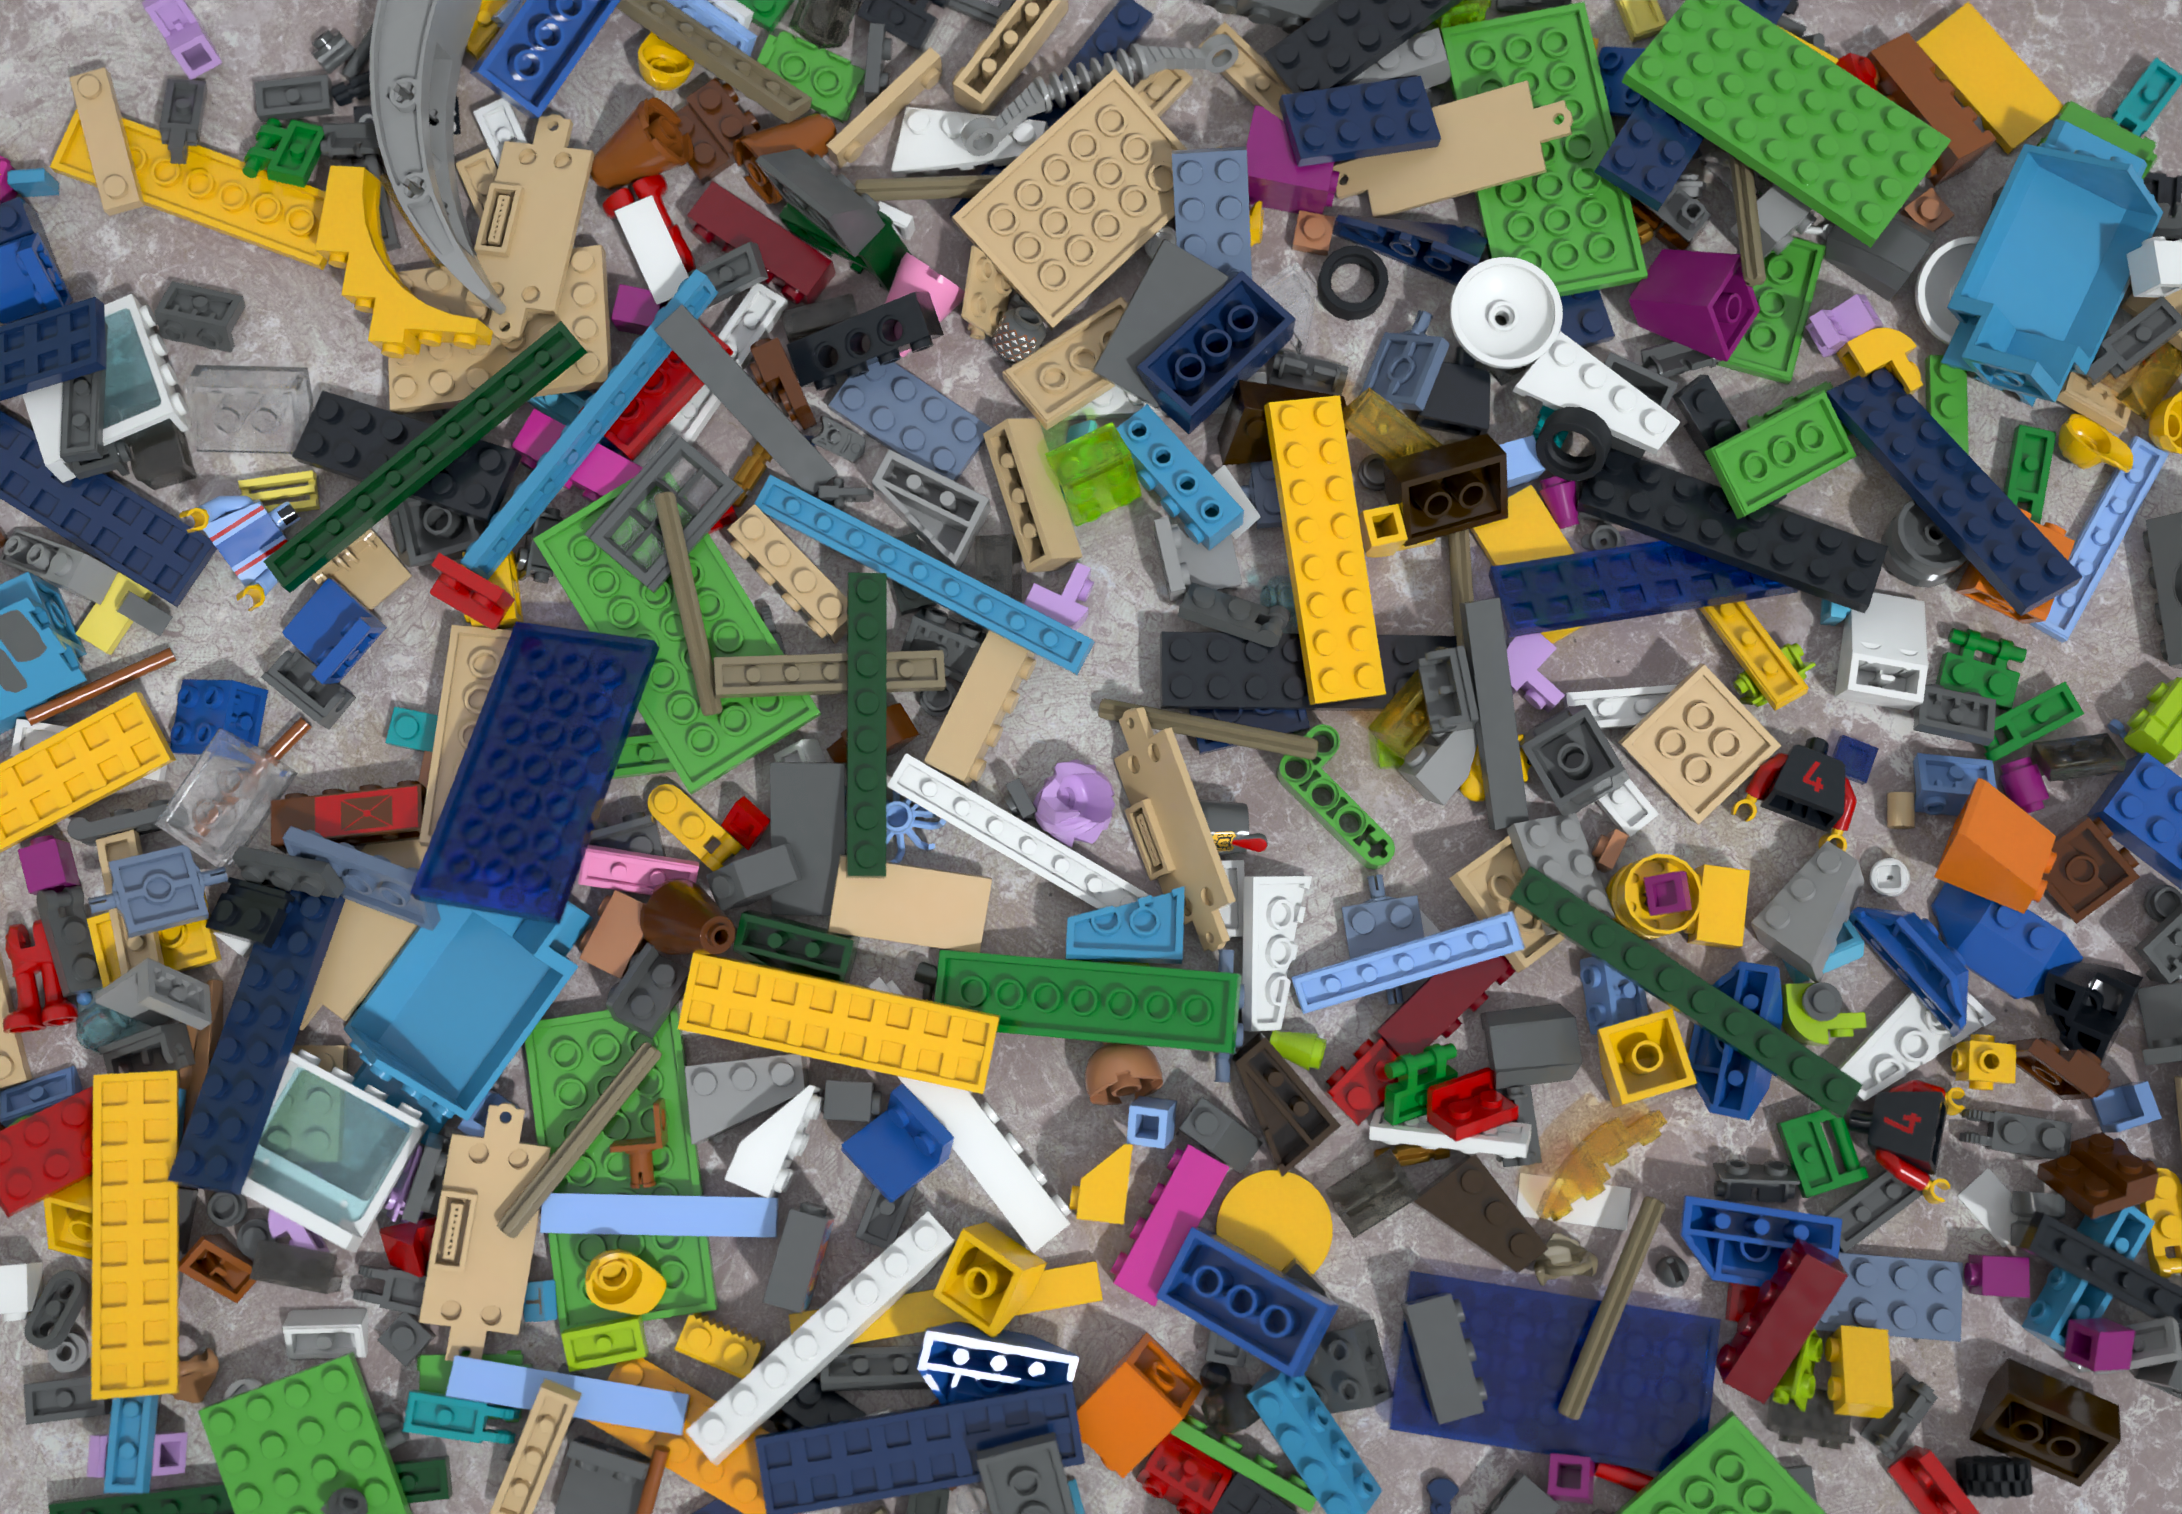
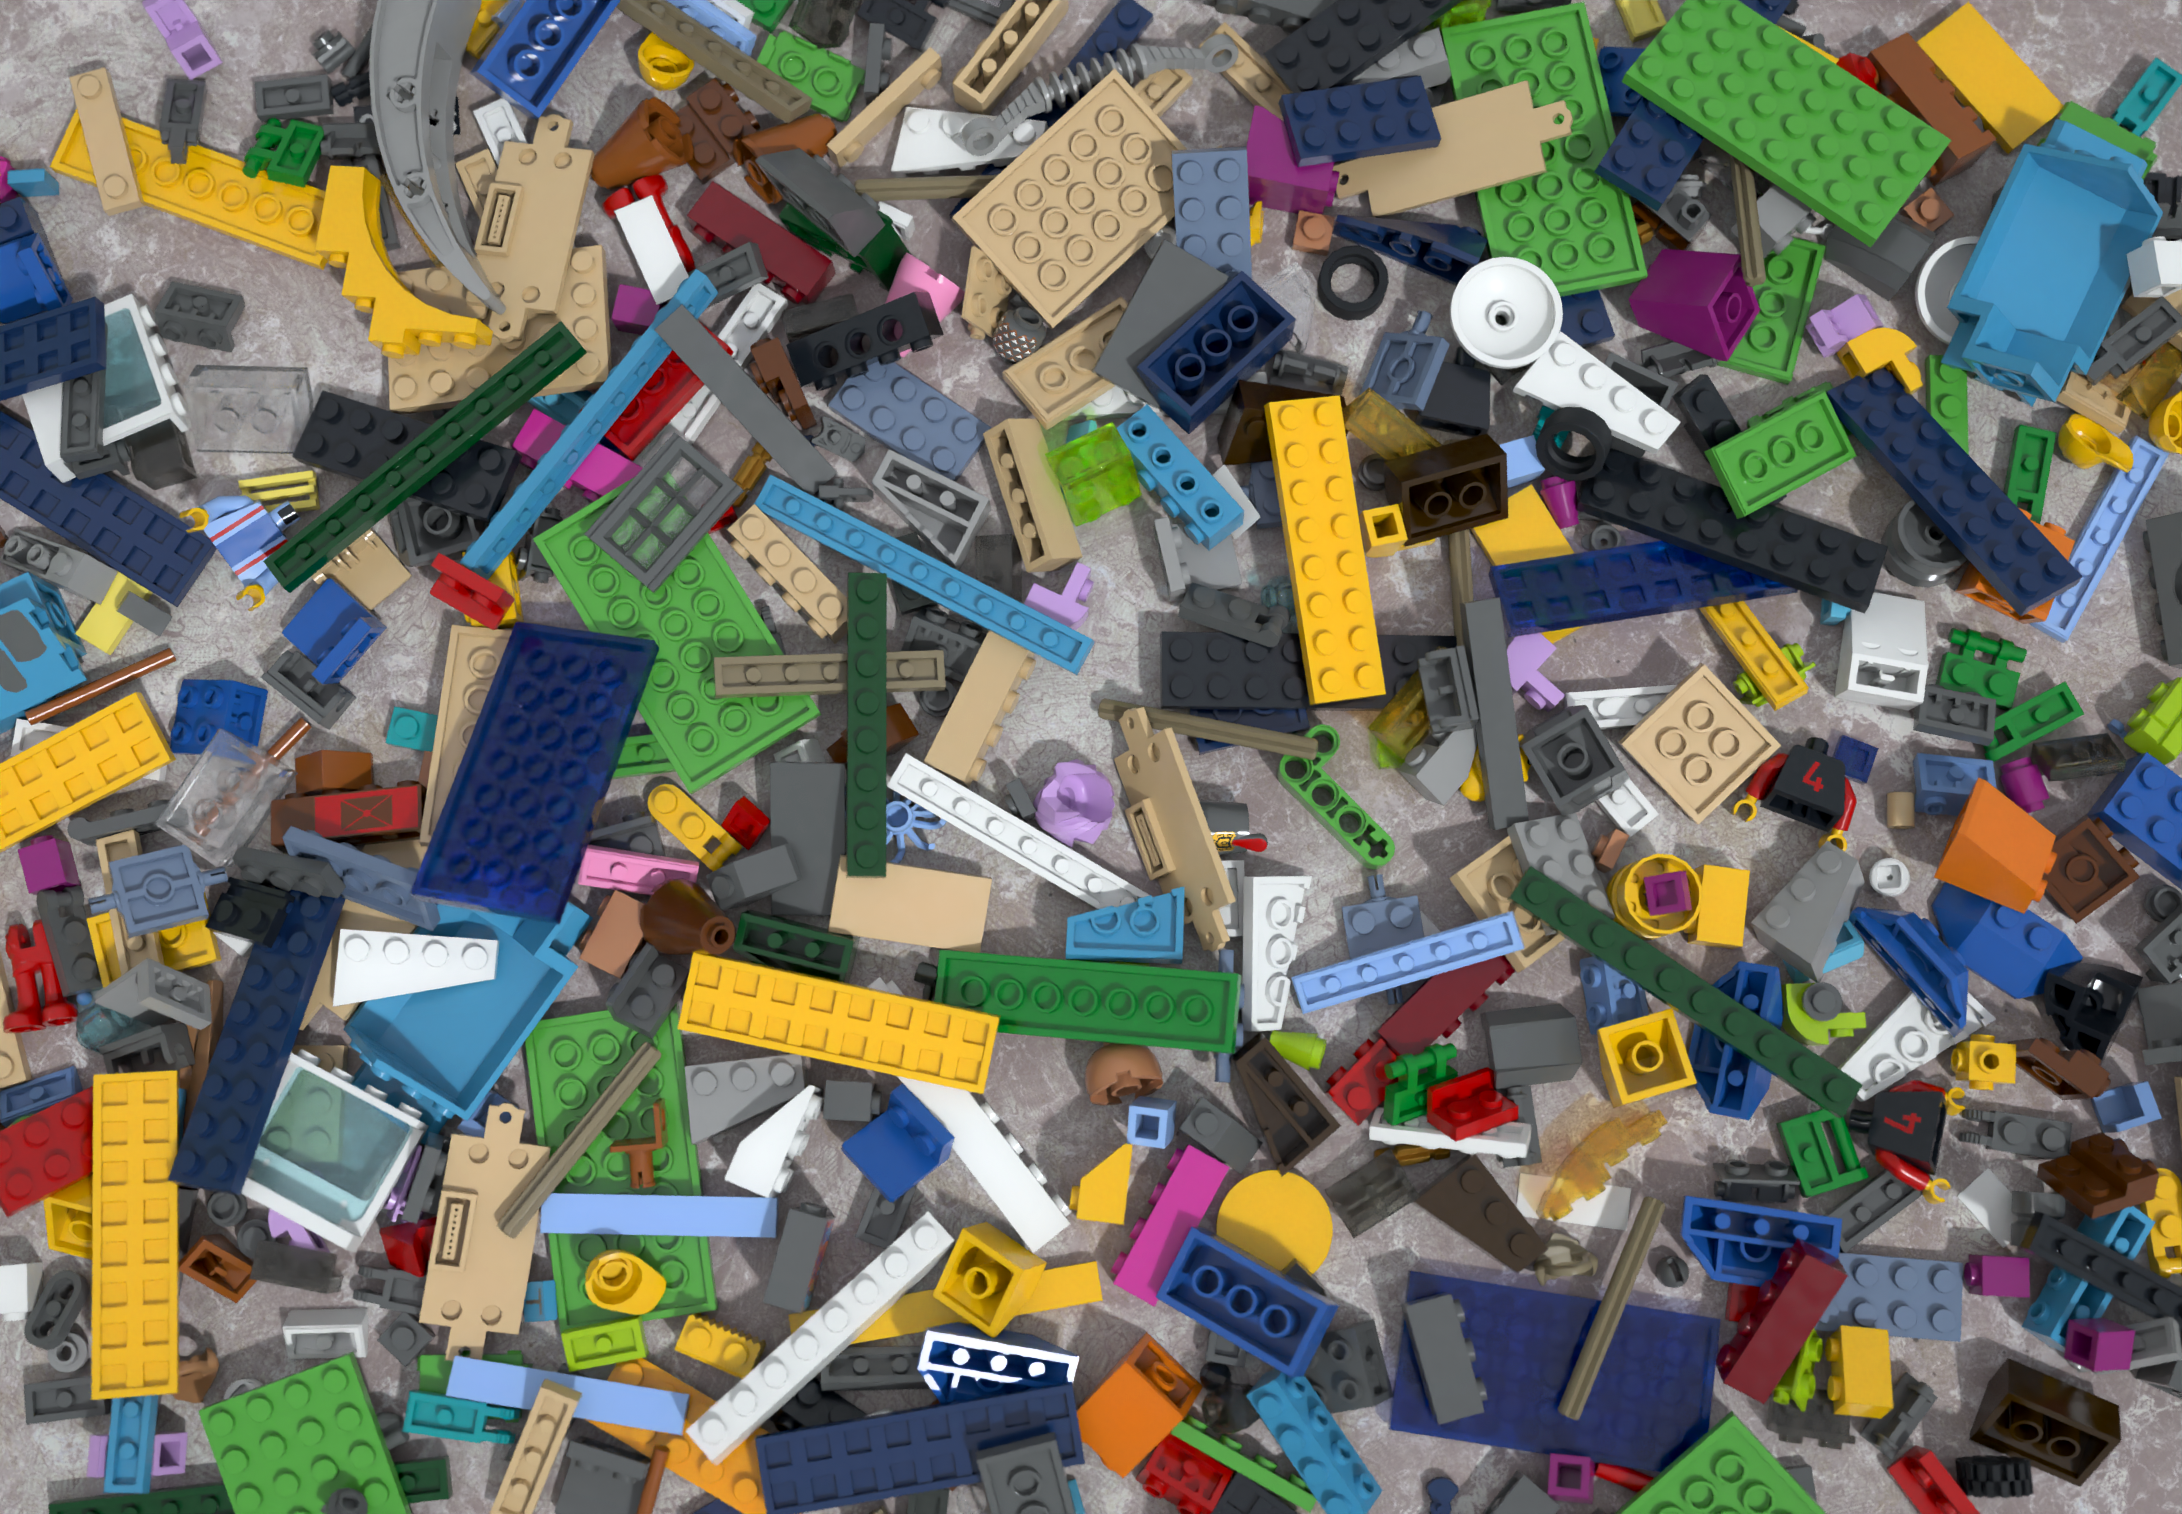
(333, 771): none -> dark orange slope
(395, 964): none -> white wing
(687, 602): dark tan axle -> none

